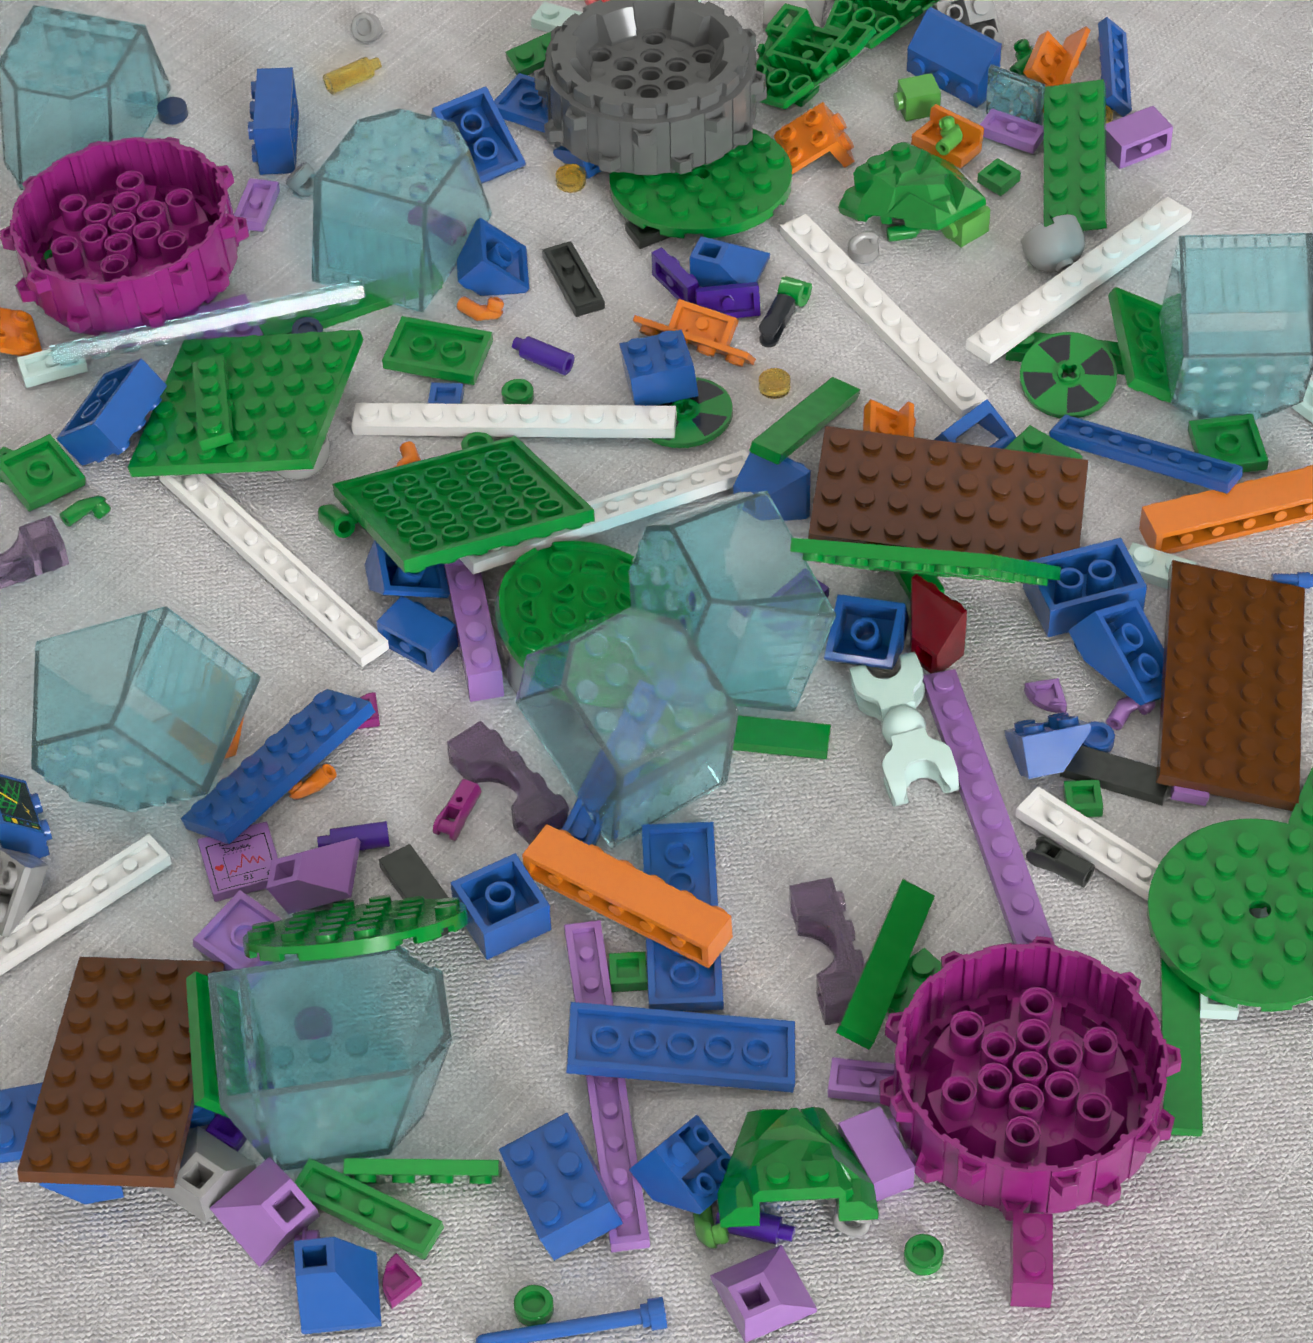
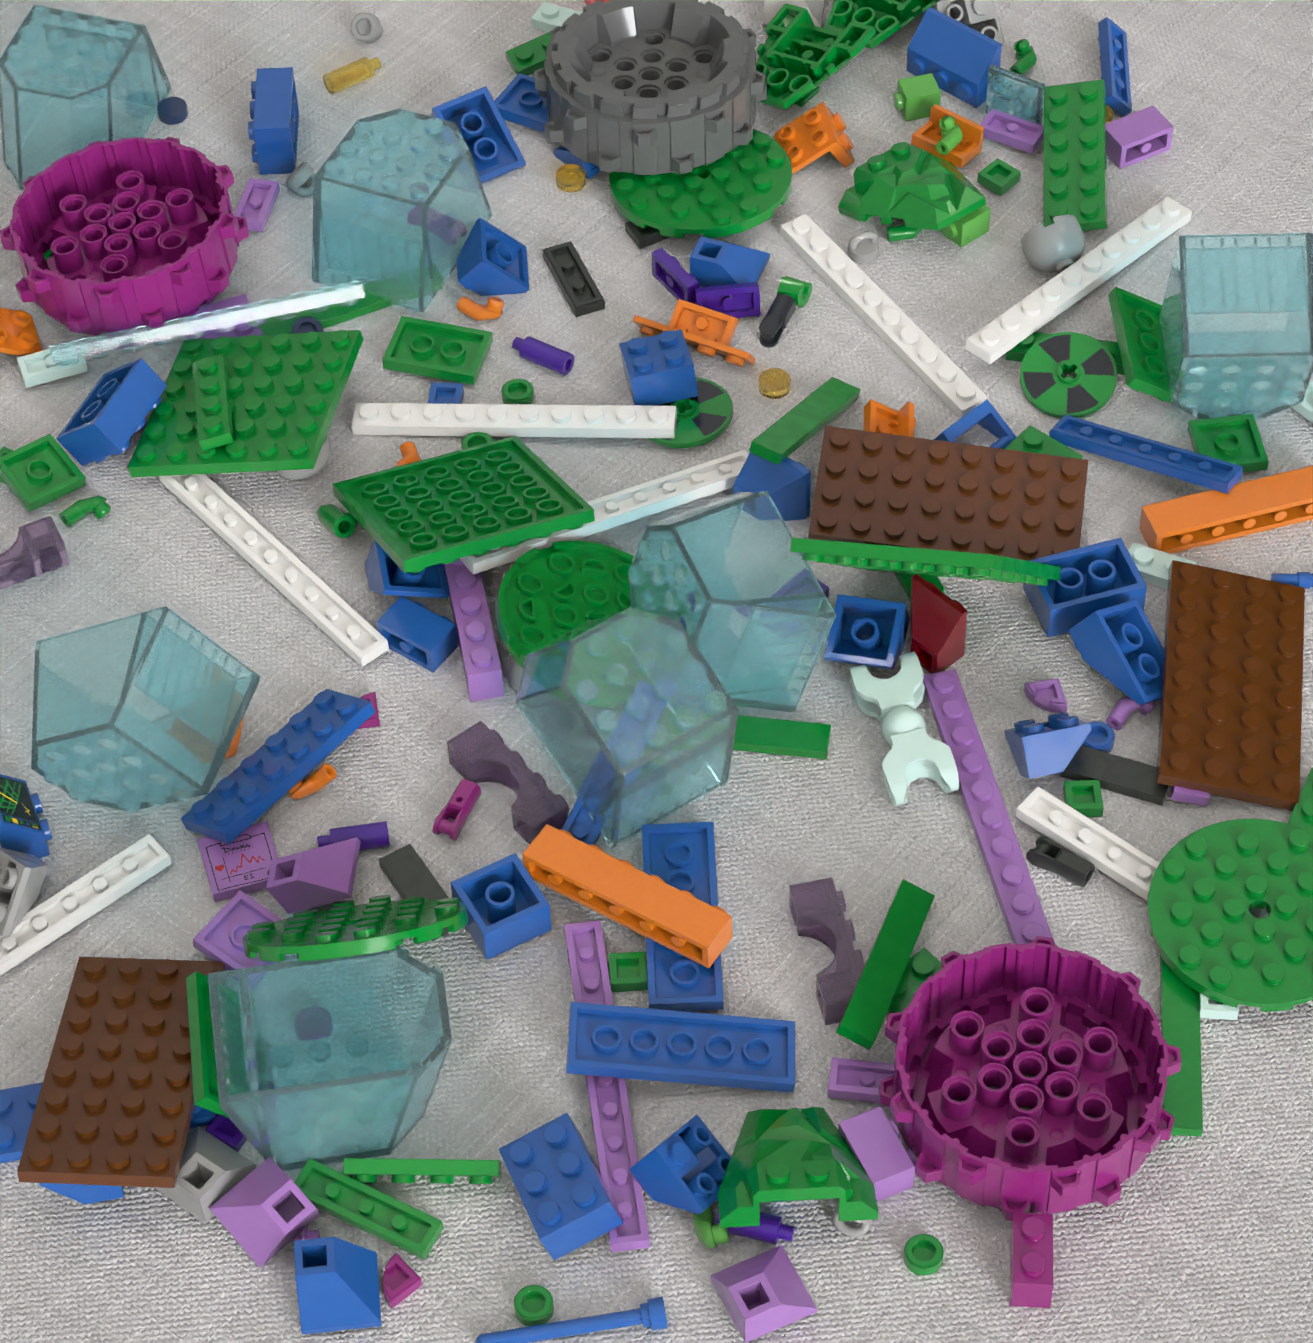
(1055, 63): orange bracket -> none

